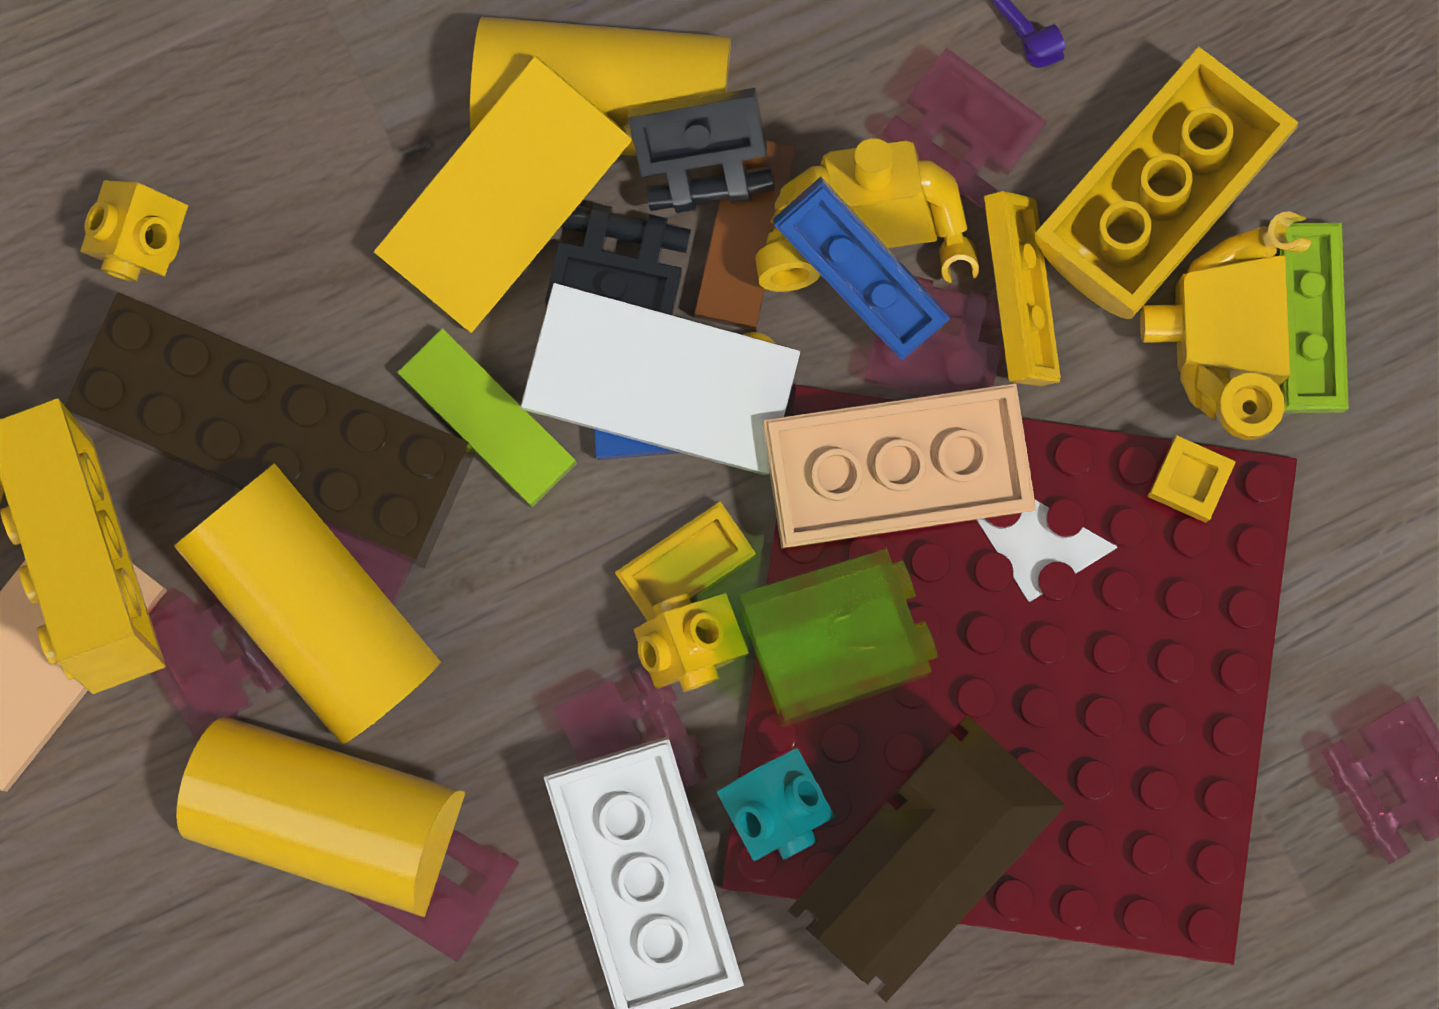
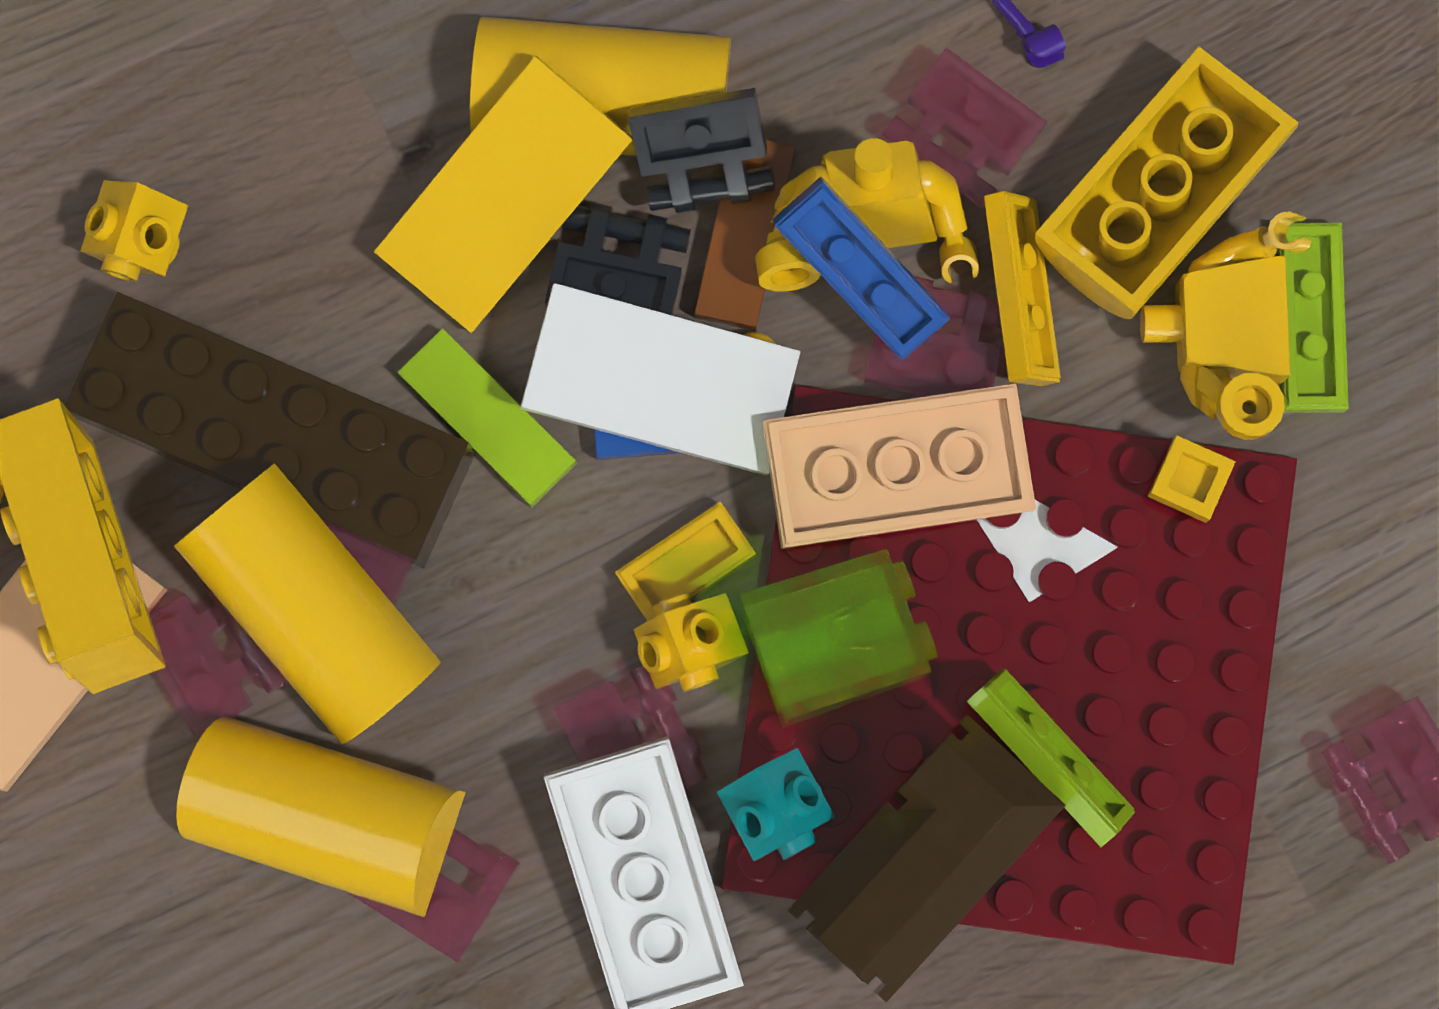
(1052, 756): none -> lime tile

